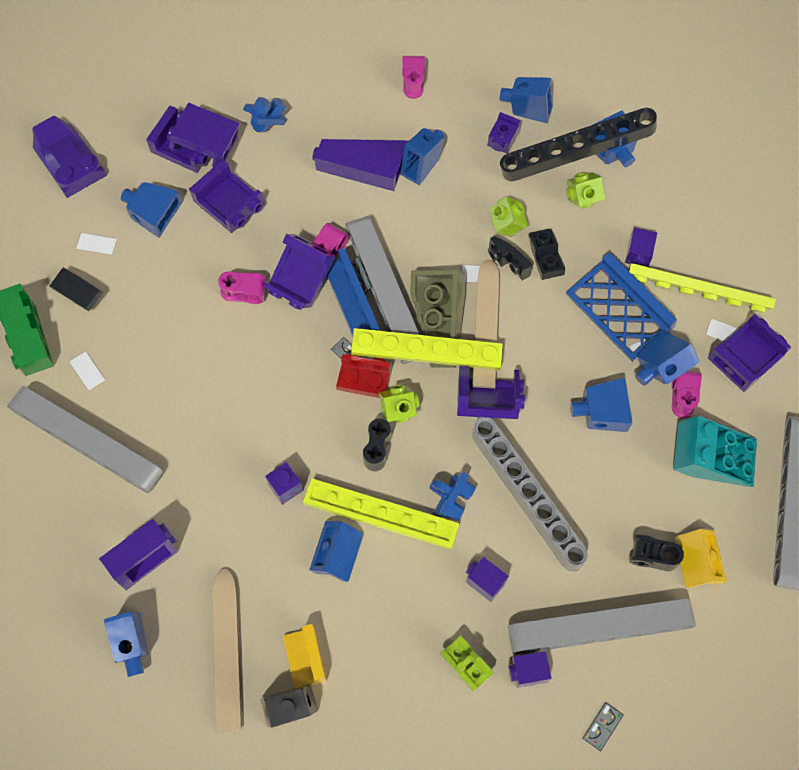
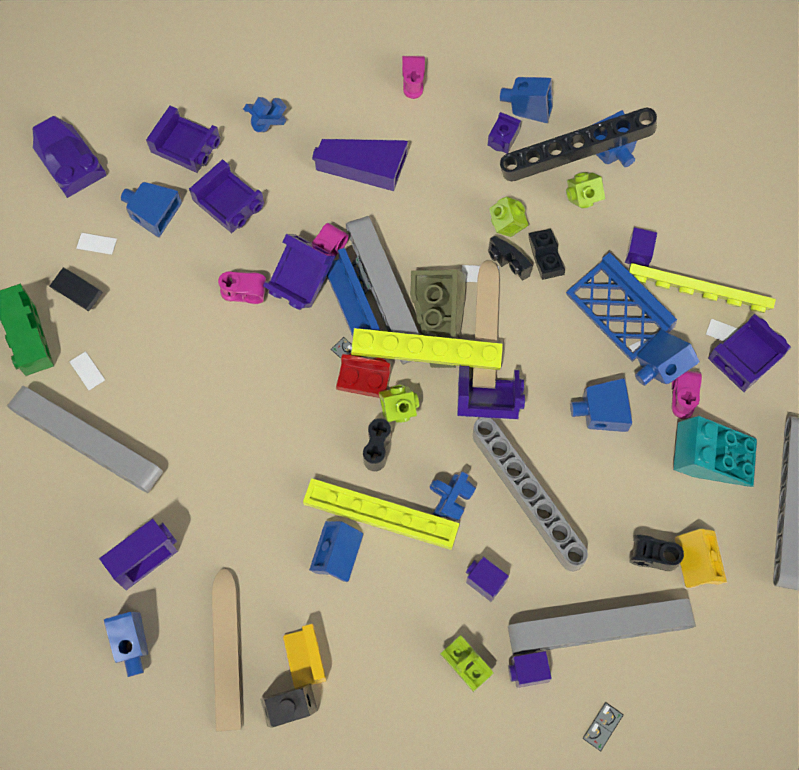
(204, 132): dark purple panel -> none
(284, 483): dark purple brick -> none
(423, 146): blue torso -> none

